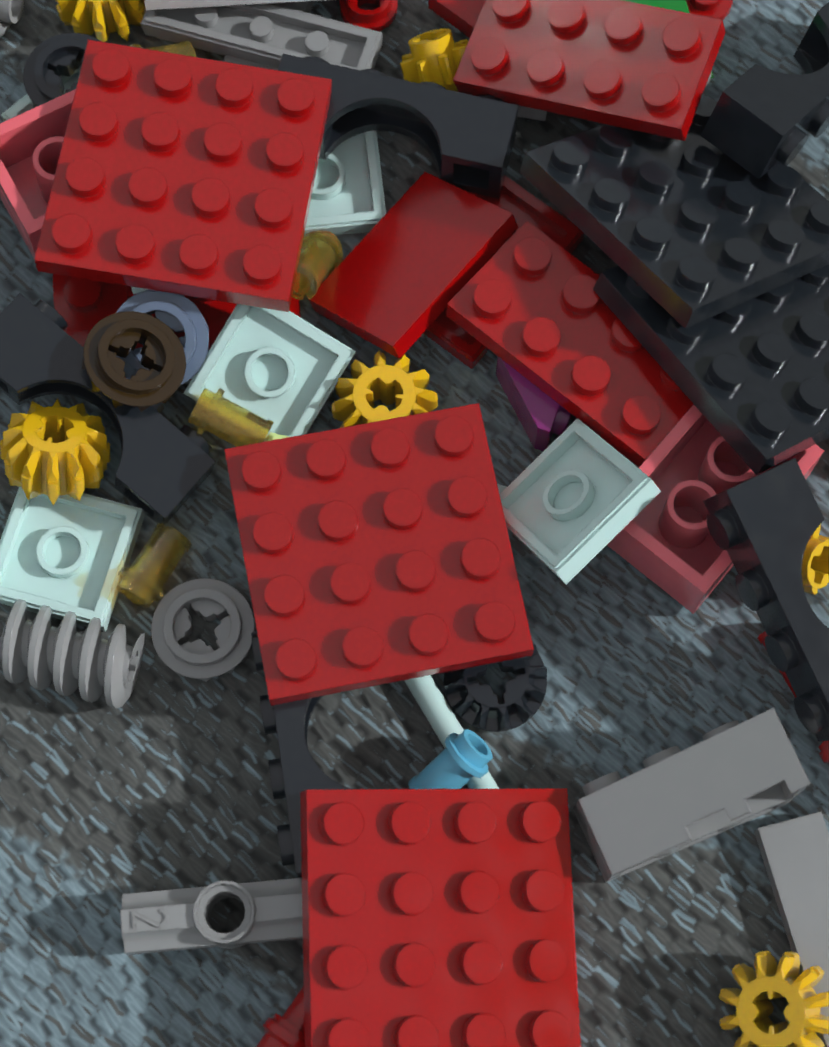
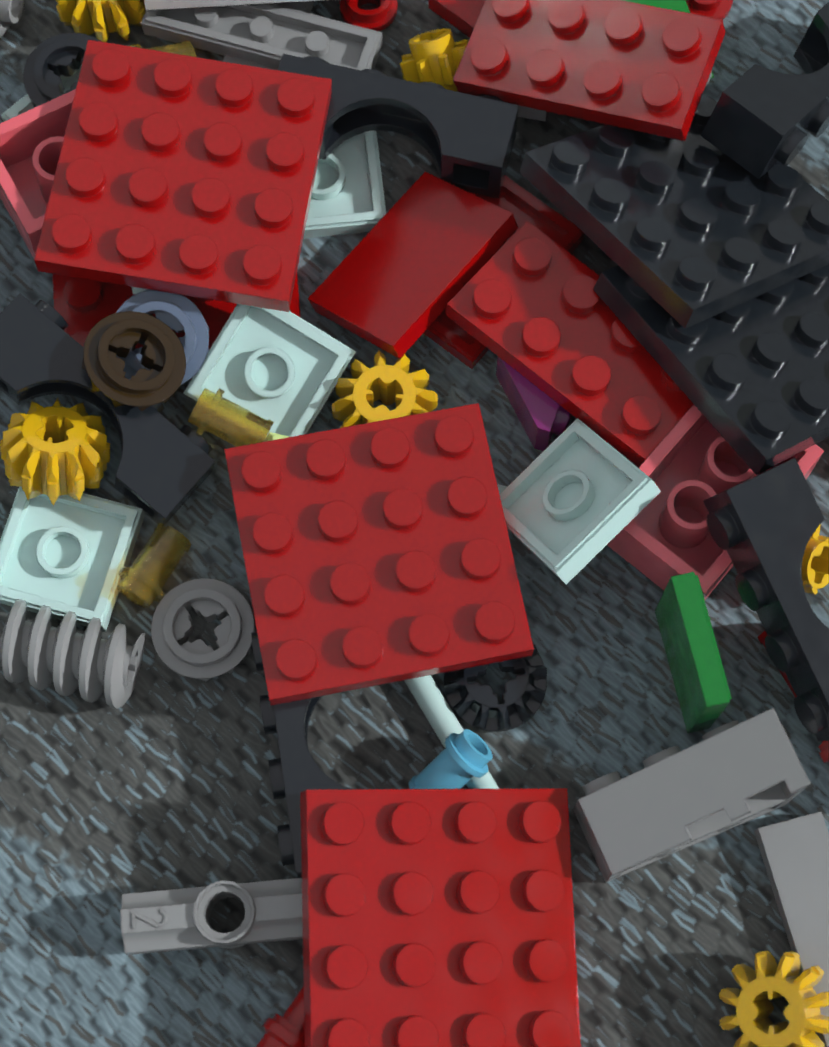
(318, 258): clear yellow pin -> none
(692, 652): none -> green tile

